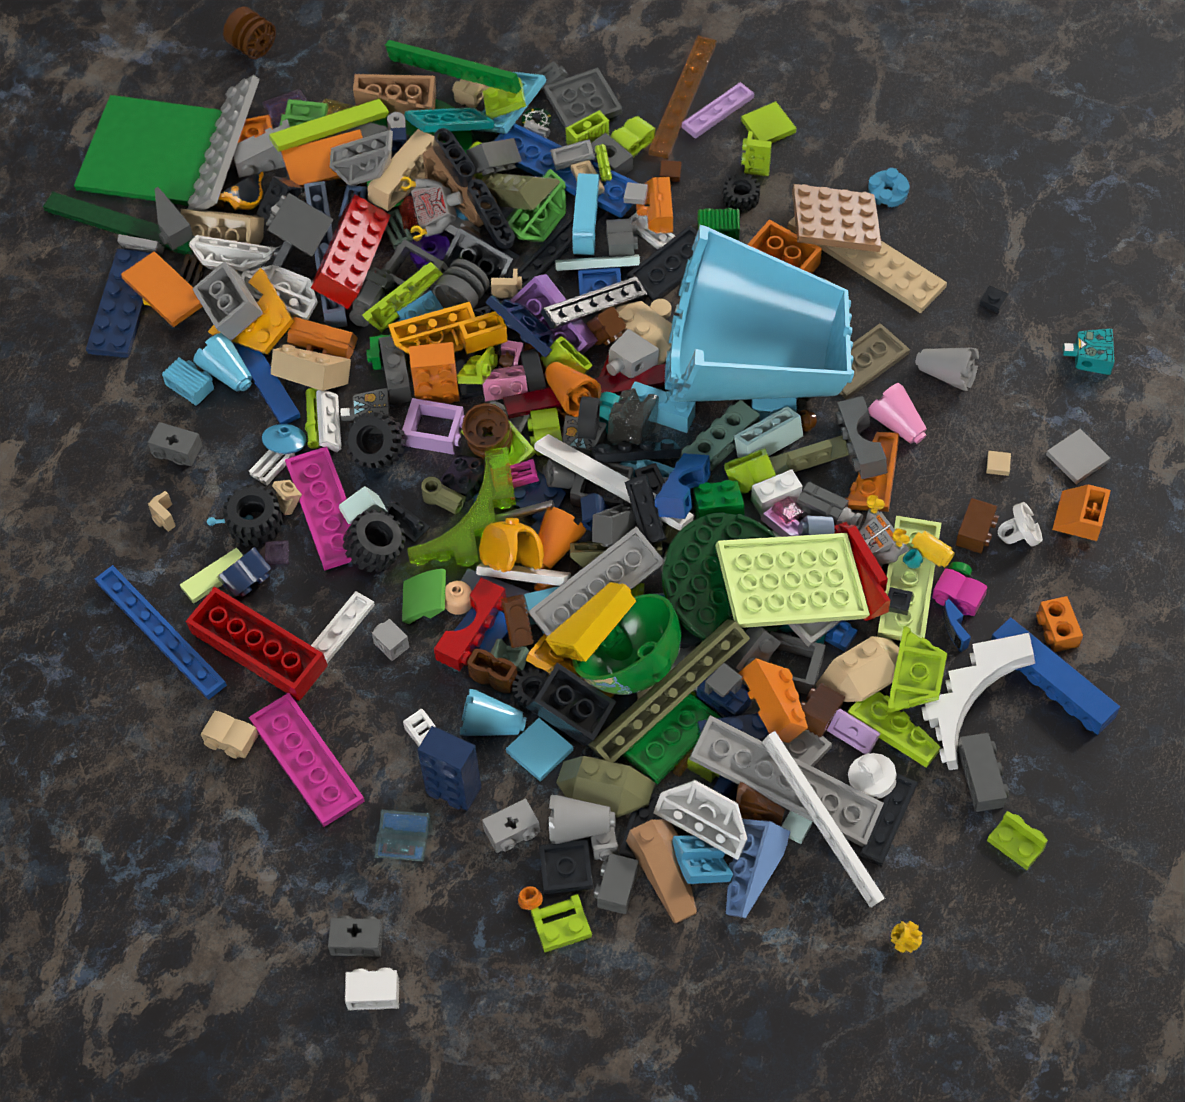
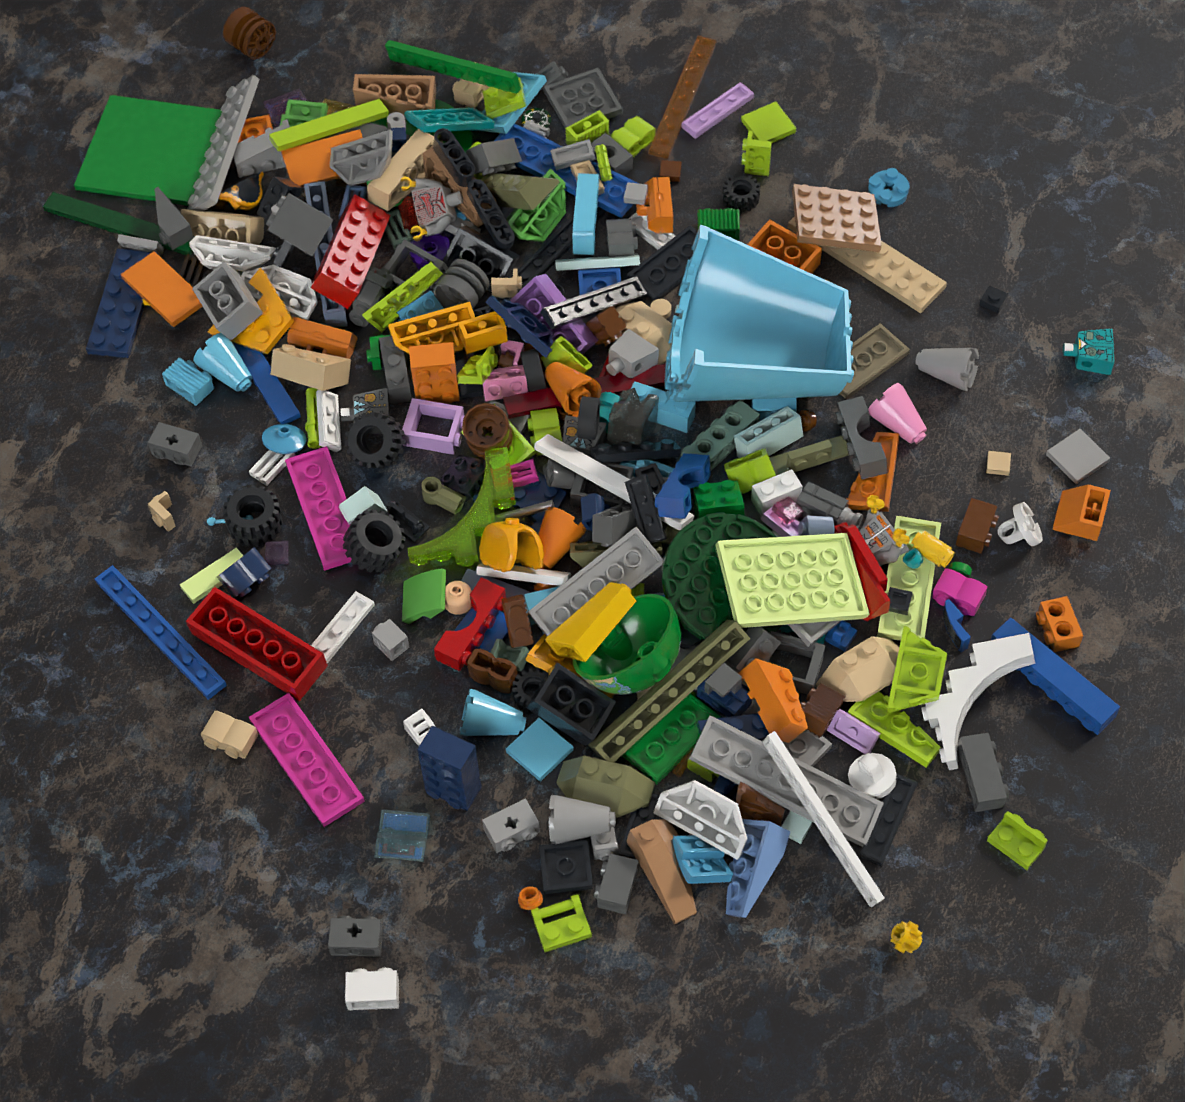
(287, 495): tan bracket -> none

